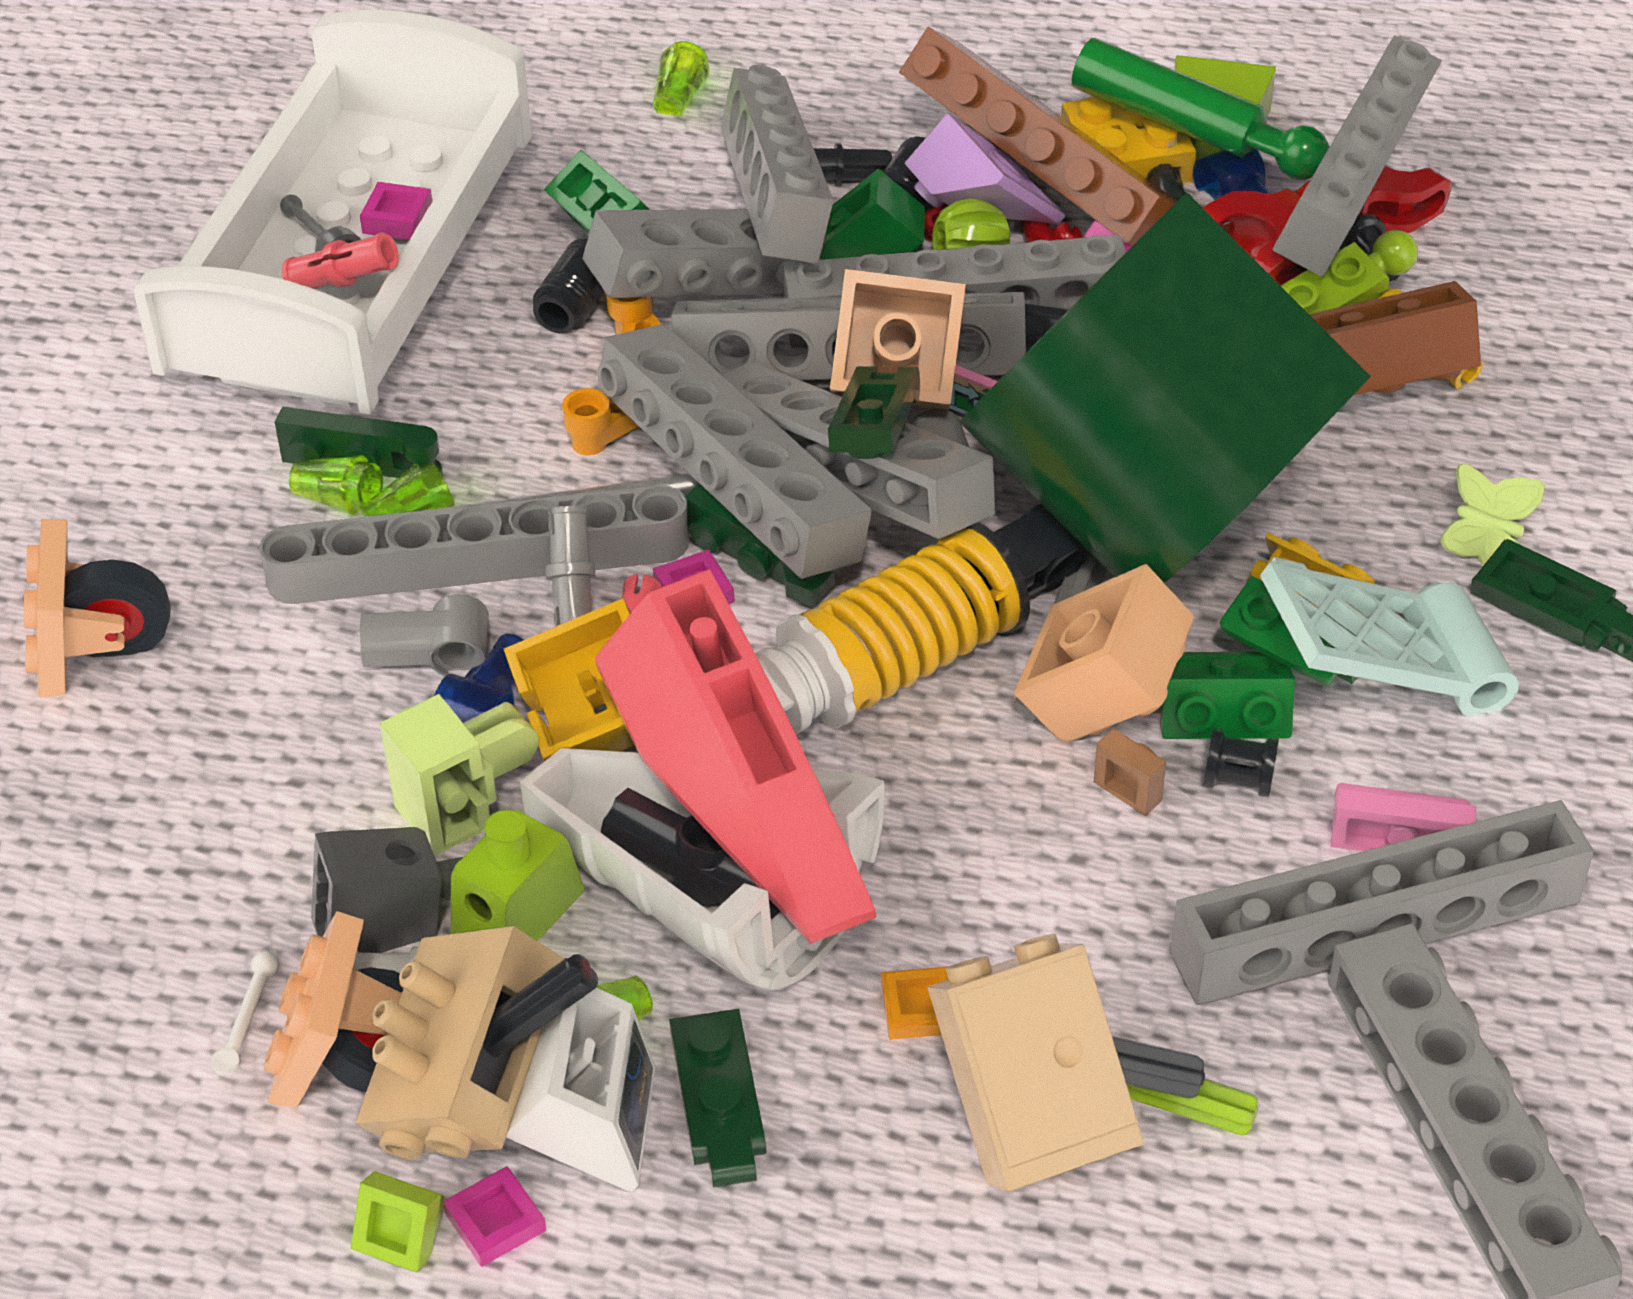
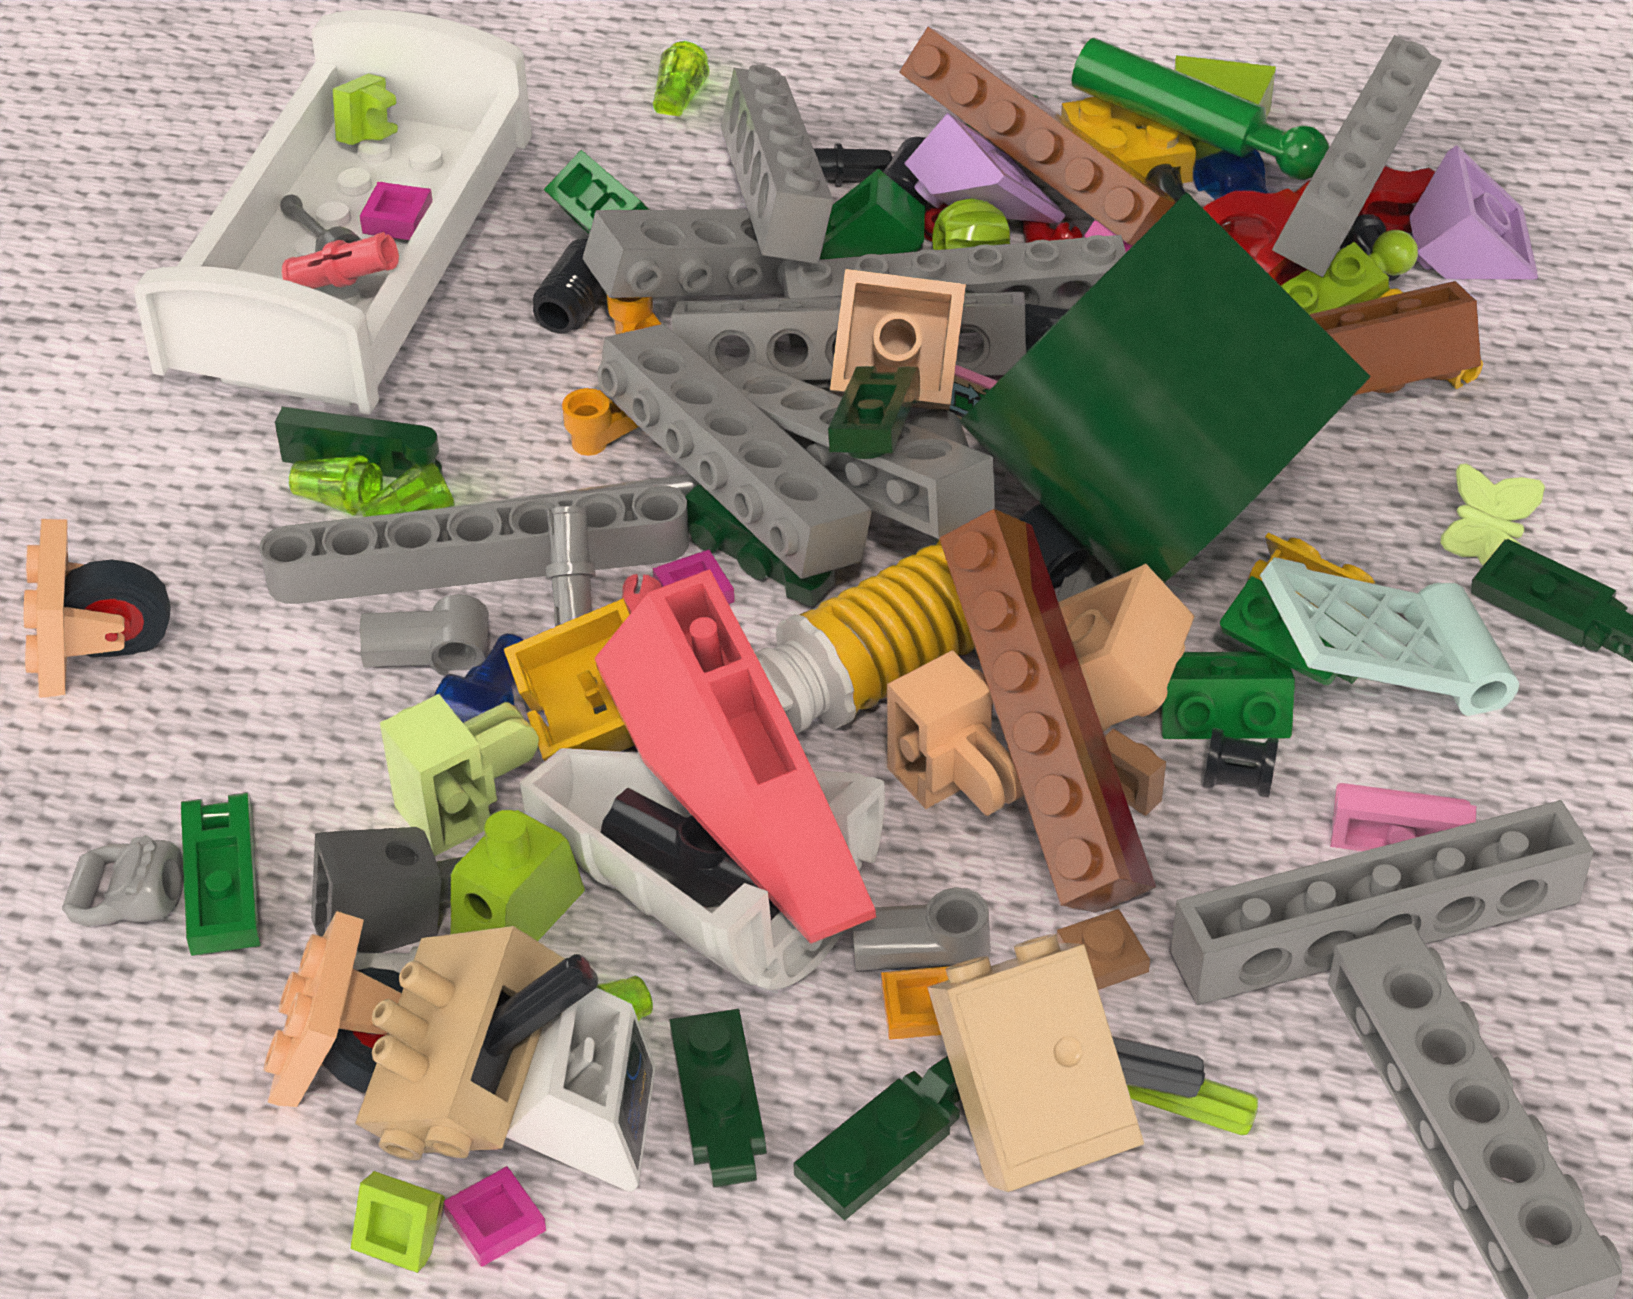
(141, 889): none -> light grey piece
(219, 875): none -> green plate
(227, 1059): white hinge -> none
(362, 110): none -> lime tile
(881, 1139): none -> dark green hinge
(932, 934): none -> light grey piece
(945, 739): none -> light nougat brick
(1046, 713): none -> dark orange brick
(1110, 947): none -> medium nougat plate
(1471, 225): none -> lavender slope

